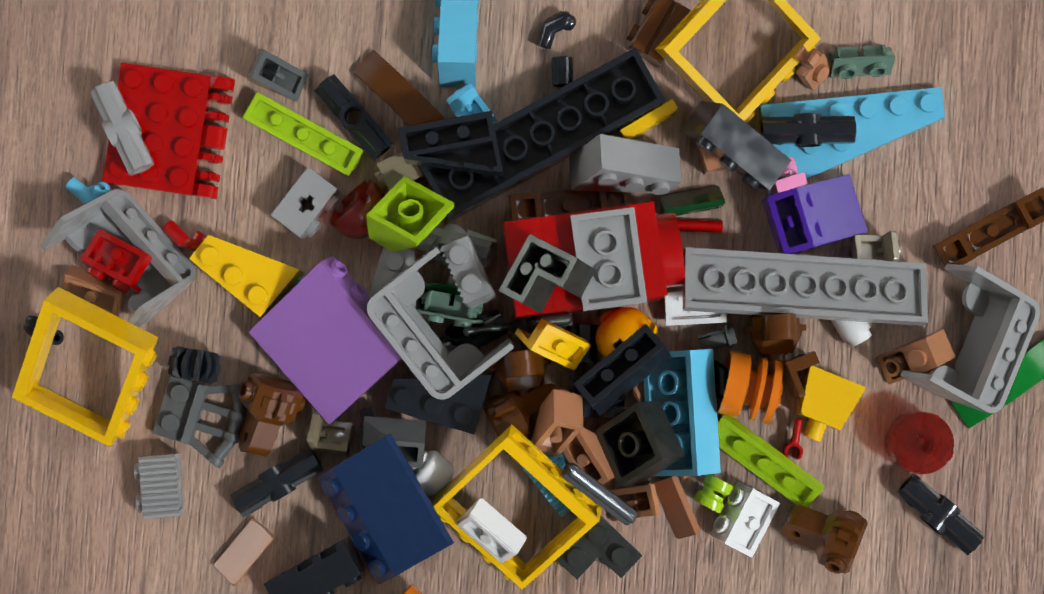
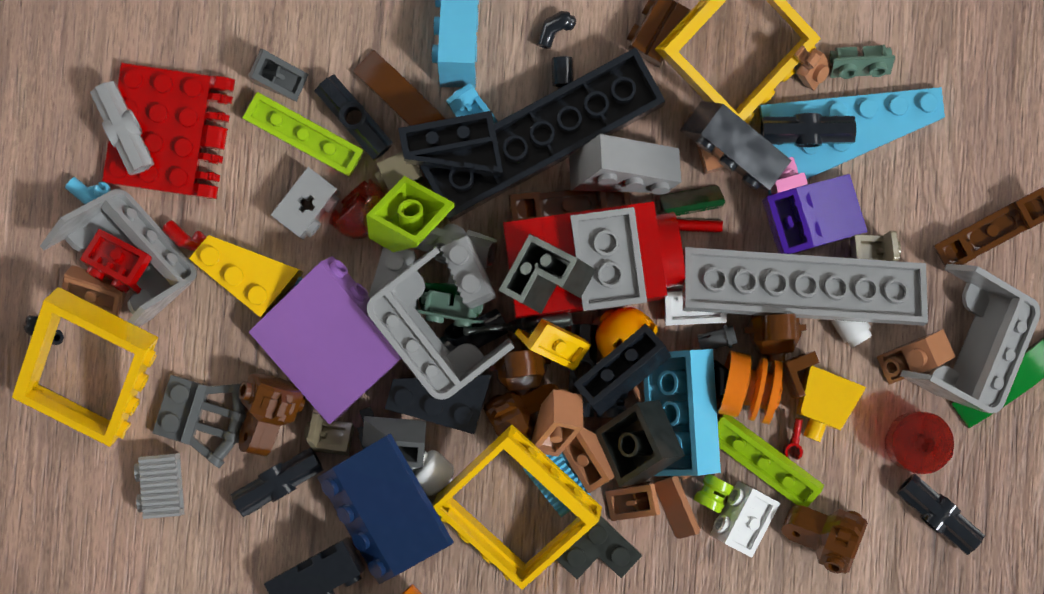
(194, 364): black gear -> none
(244, 551): nougat slope -> none
(491, 530): white slope -> none
(599, 493): black axle -> none
(649, 121): yellow tile -> none

